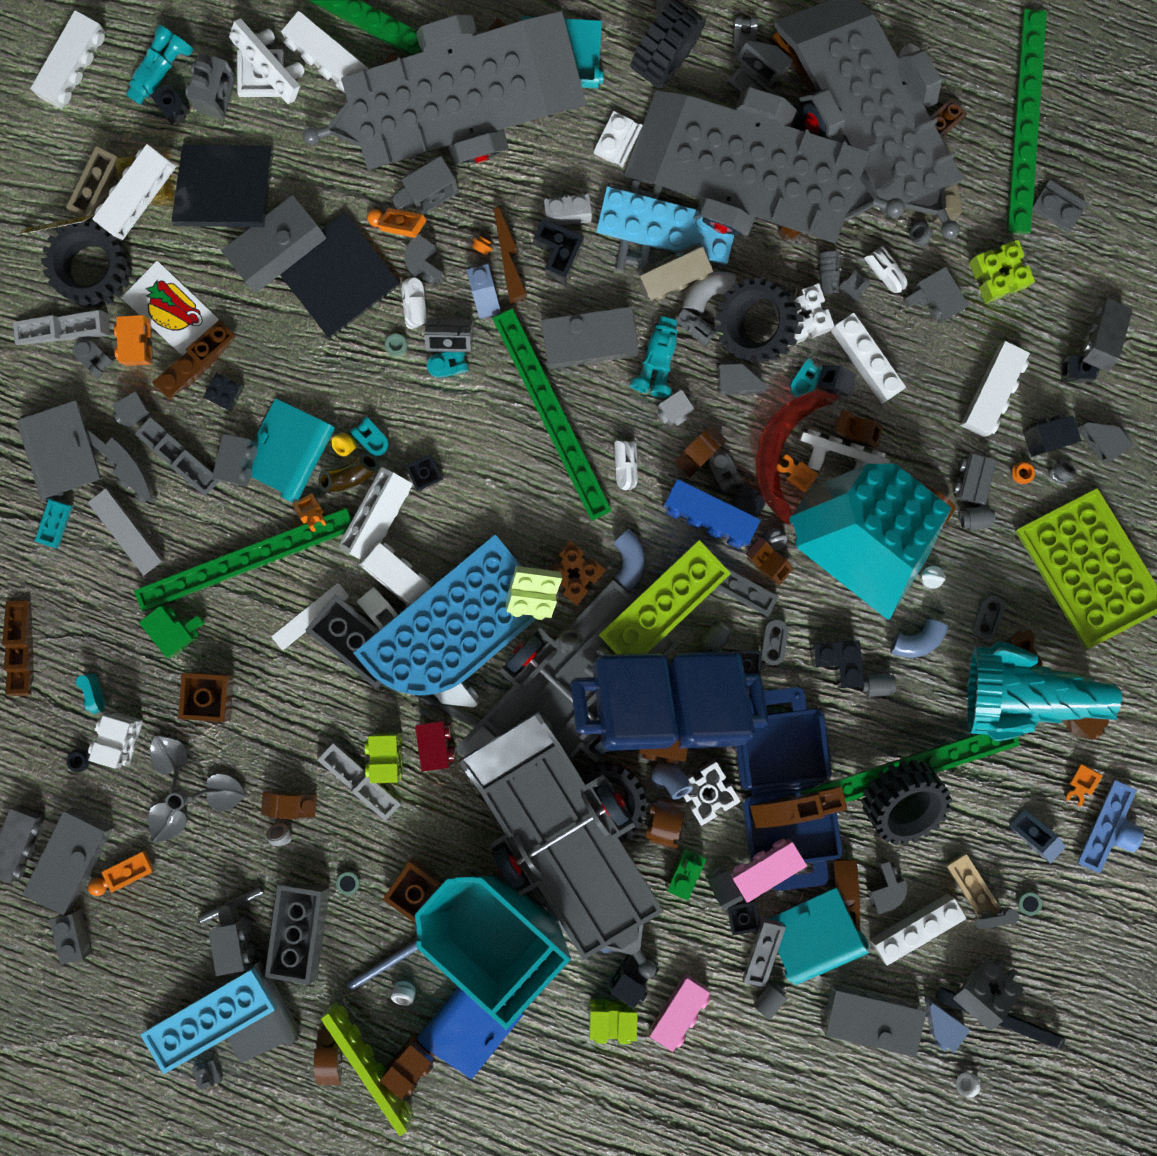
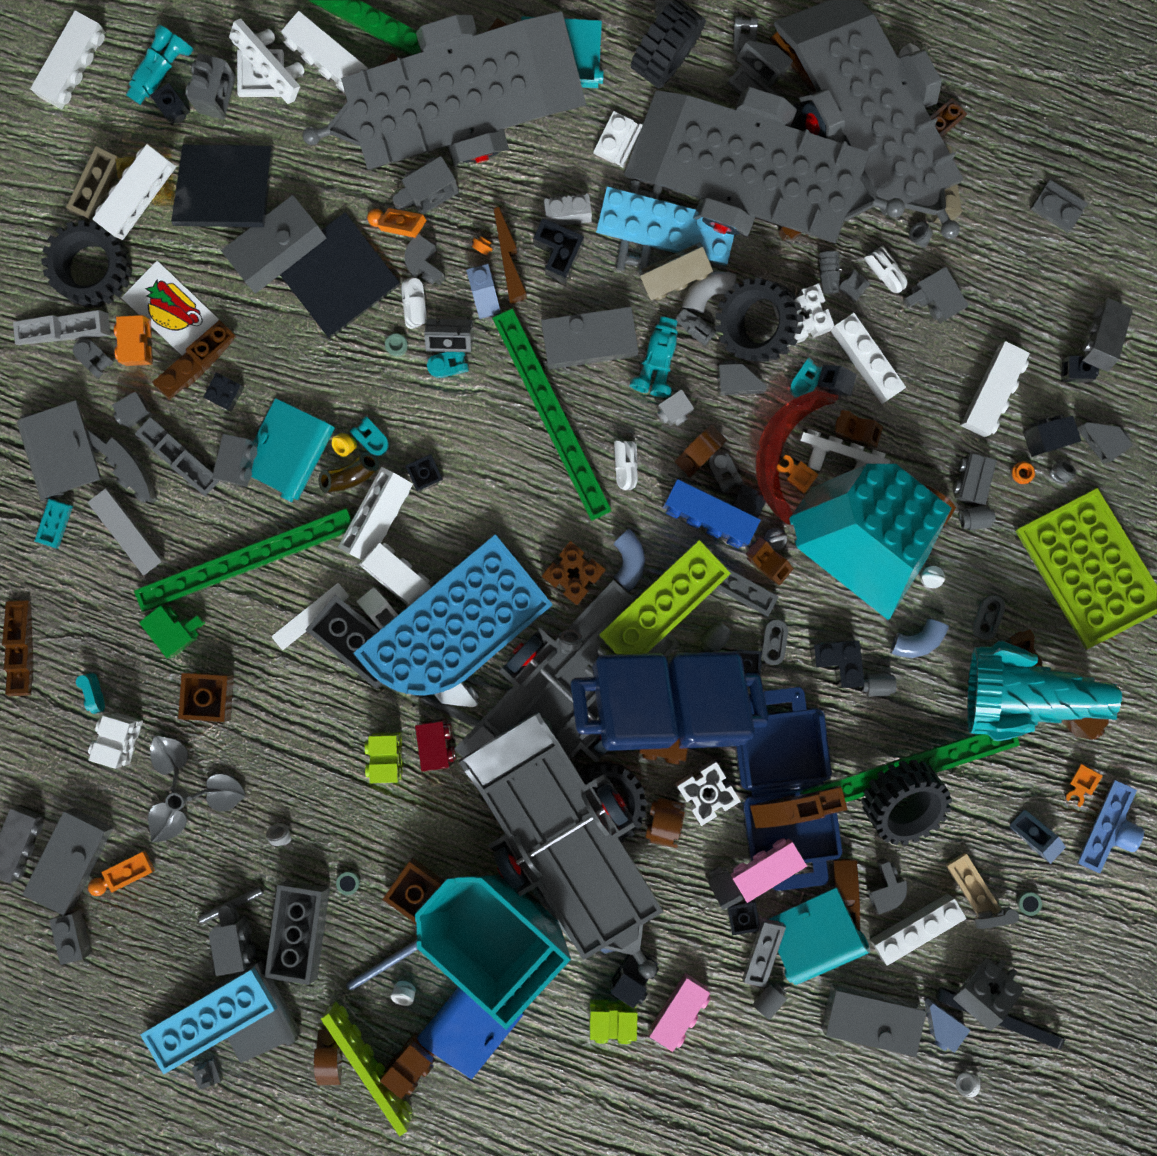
(55, 224): yellow sticker -> none
(71, 760): black plate -> none
(288, 805): reddish brown brick -> none
(309, 511): orange plate -> none
(353, 775): light grey slope -> none
(533, 592): yellowish green plate -> none
(671, 777): sand blue cylinder -> none
(685, 872): green hinge -> none
(1009, 261): lime brick -> none
(1026, 121): green plate -> none

